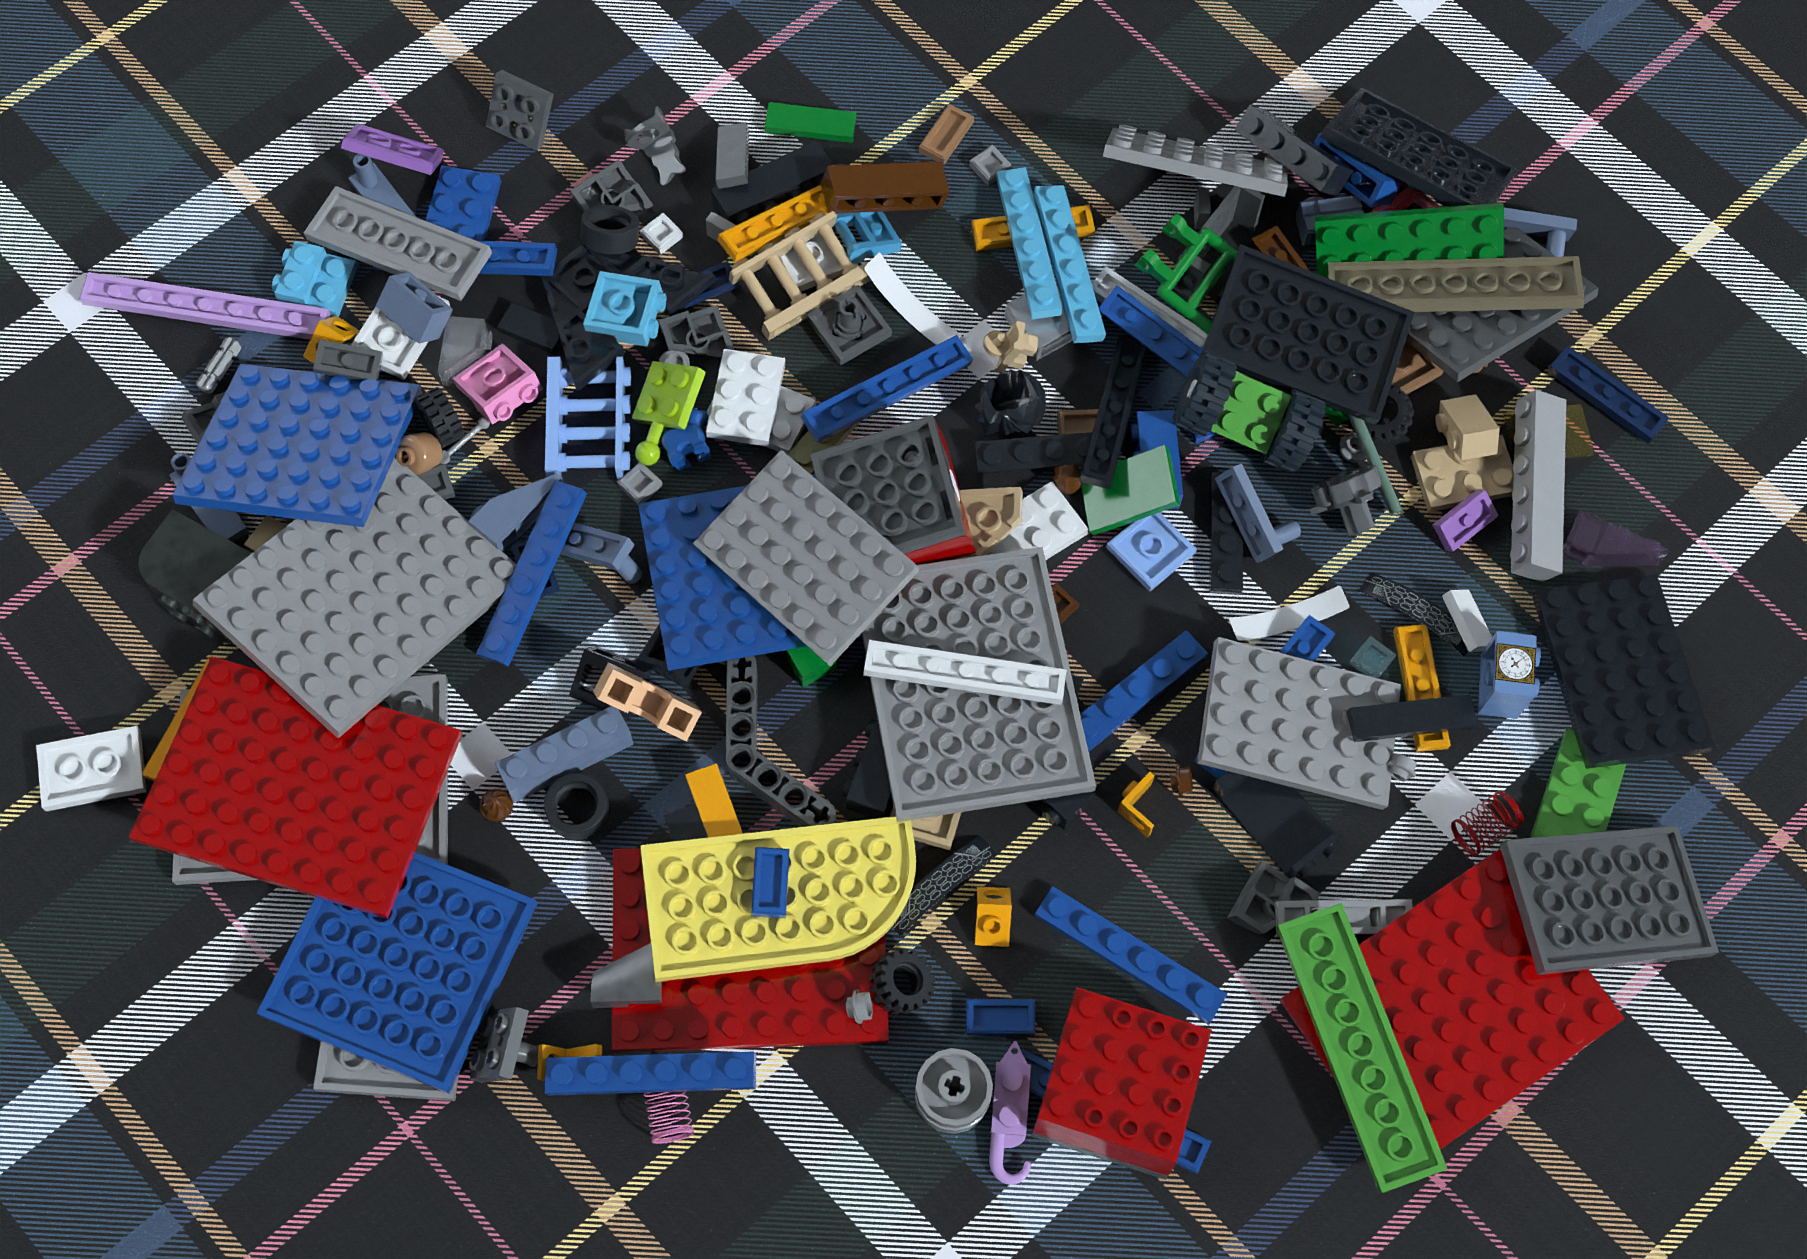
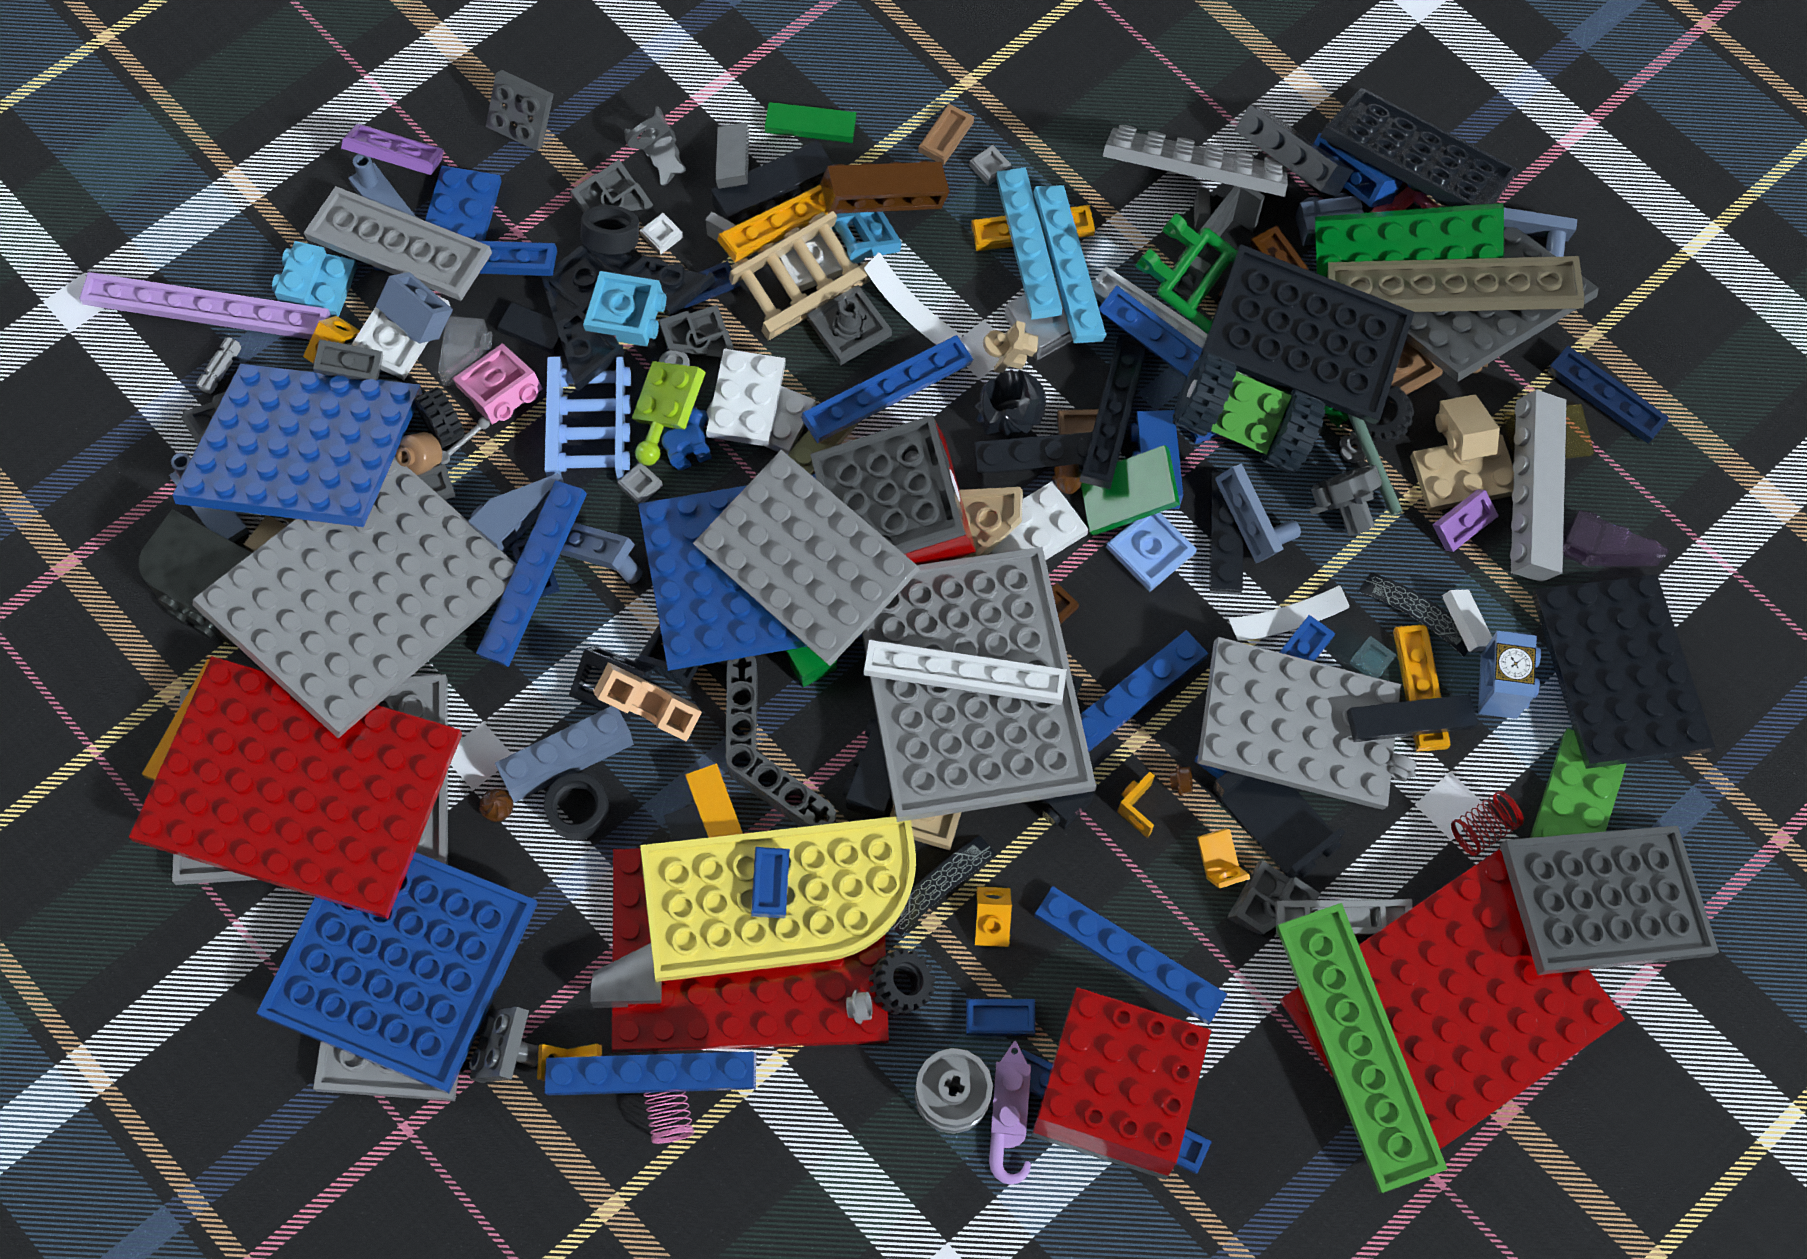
(91, 768): white plate -> none
(1220, 858): none -> light orange bracket

